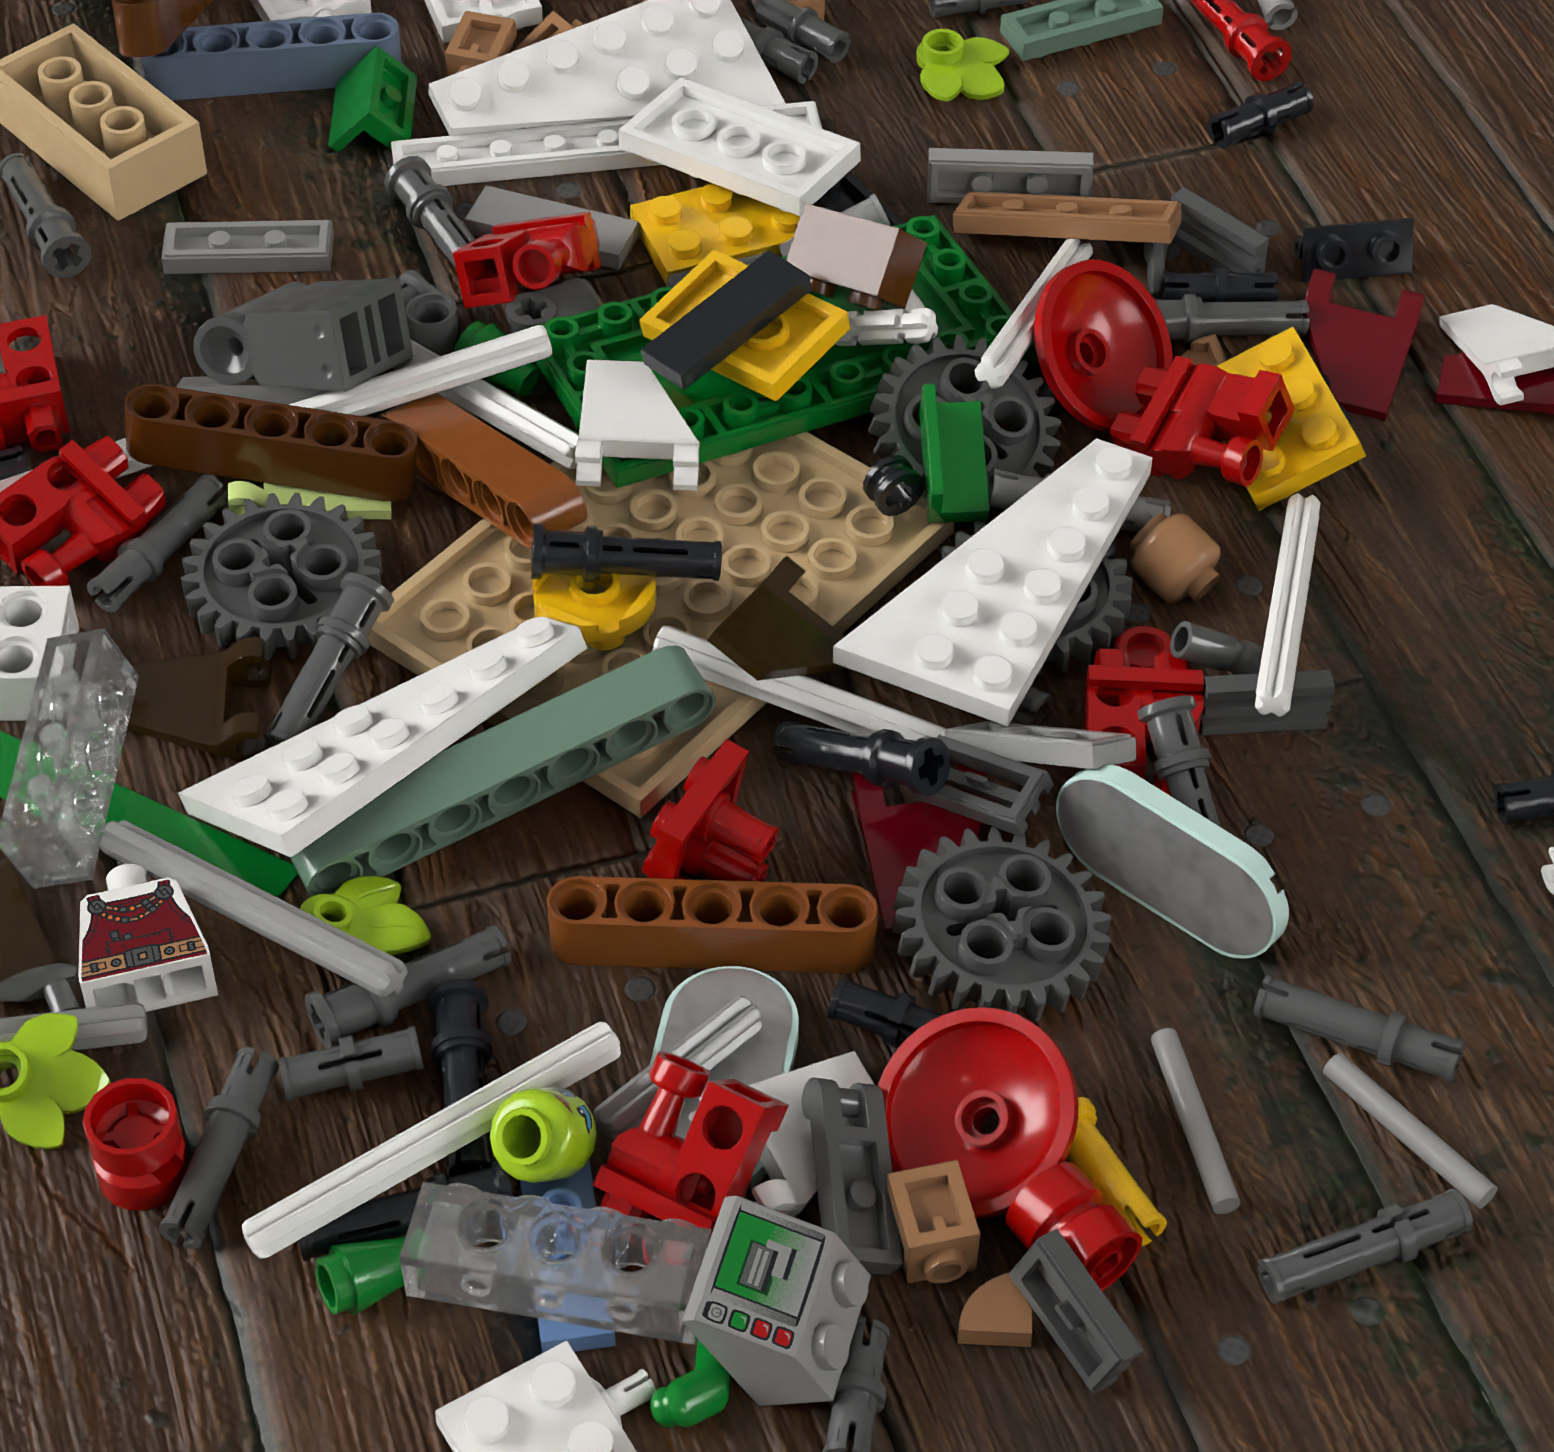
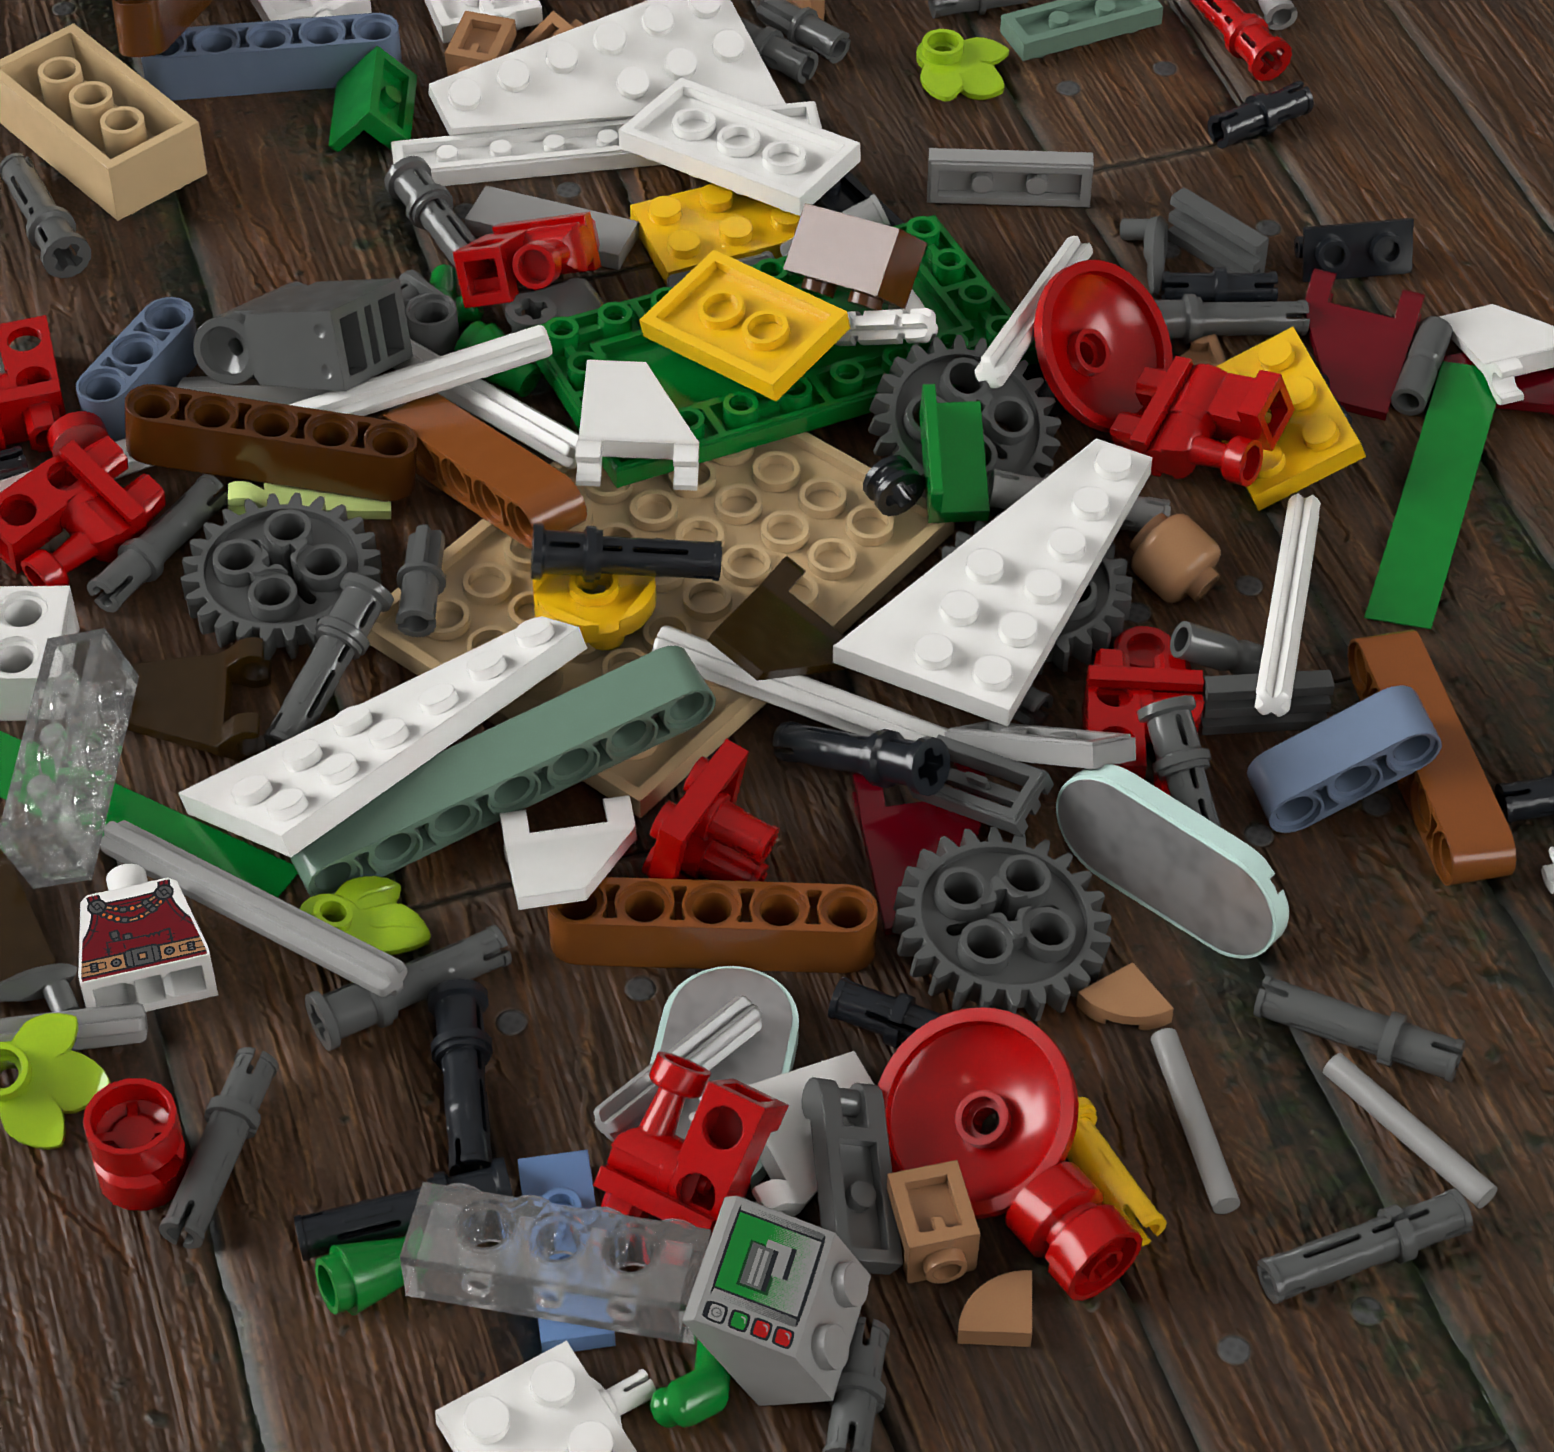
(79, 426): none -> red tile
(148, 351): none -> sand blue beam
(247, 246): light grey tile -> none
(350, 1063): dark grey pin -> none
(421, 582): none -> dark grey axle
(424, 1143): white axle -> none
(446, 280): none -> green arm
(543, 1134): lime head -> none
(568, 861): none -> white flag
(726, 320): black tile -> none
(1068, 217): medium nougat tile -> none
(1075, 1311): dark grey tile -> none
(1126, 999): none -> medium nougat tile
(1344, 759): none -> sand blue beam
(1421, 366): none -> dark grey piece
(1434, 499): none -> green sticker
(1451, 794): none -> dark orange beam

